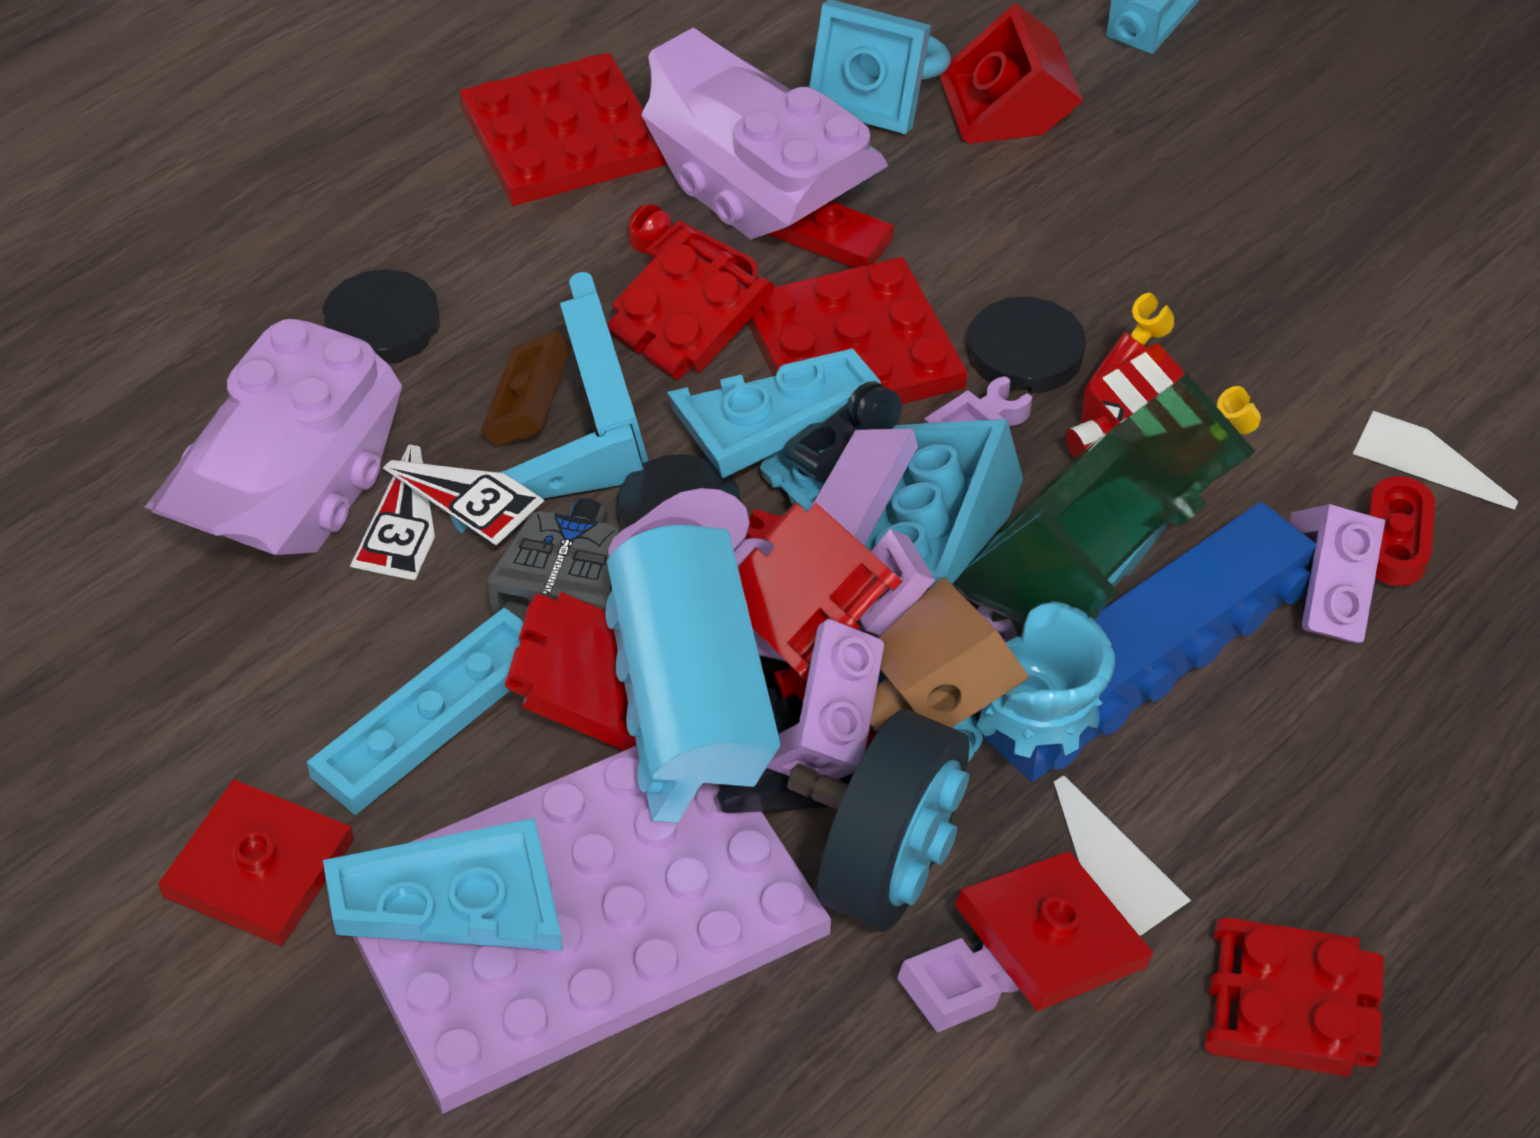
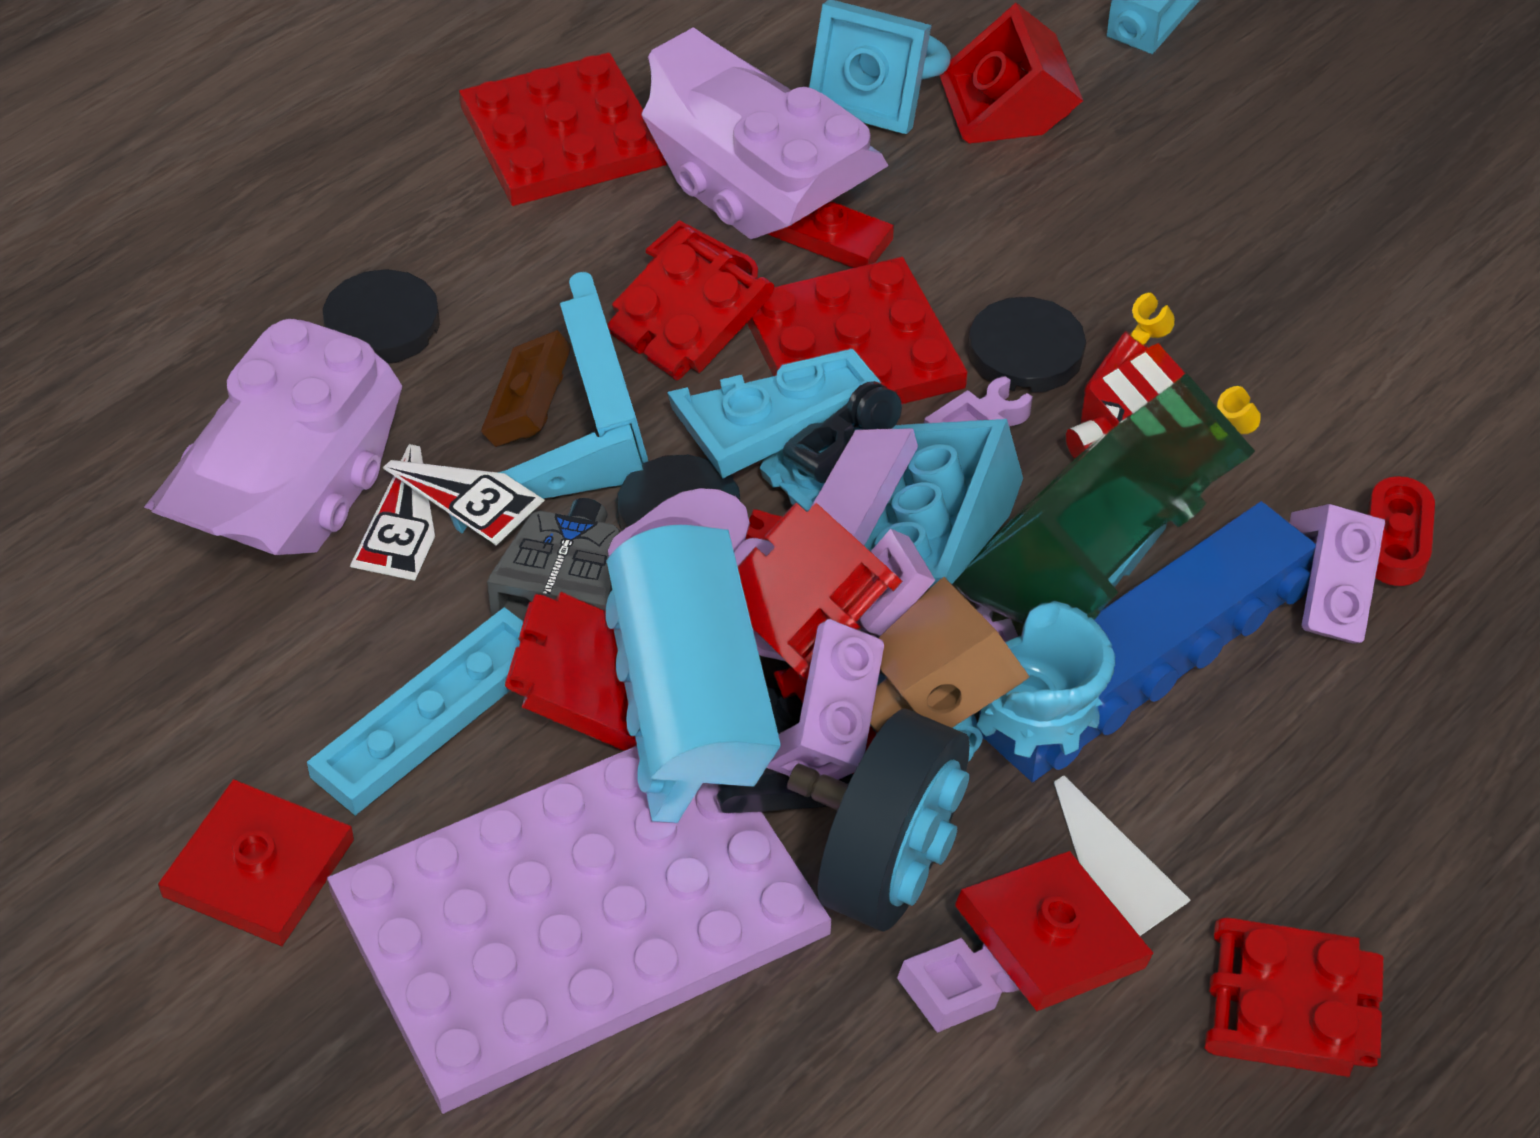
(449, 889): medium azure wing -> none
(646, 226): red hinge -> none
(1425, 456): white sticker -> none

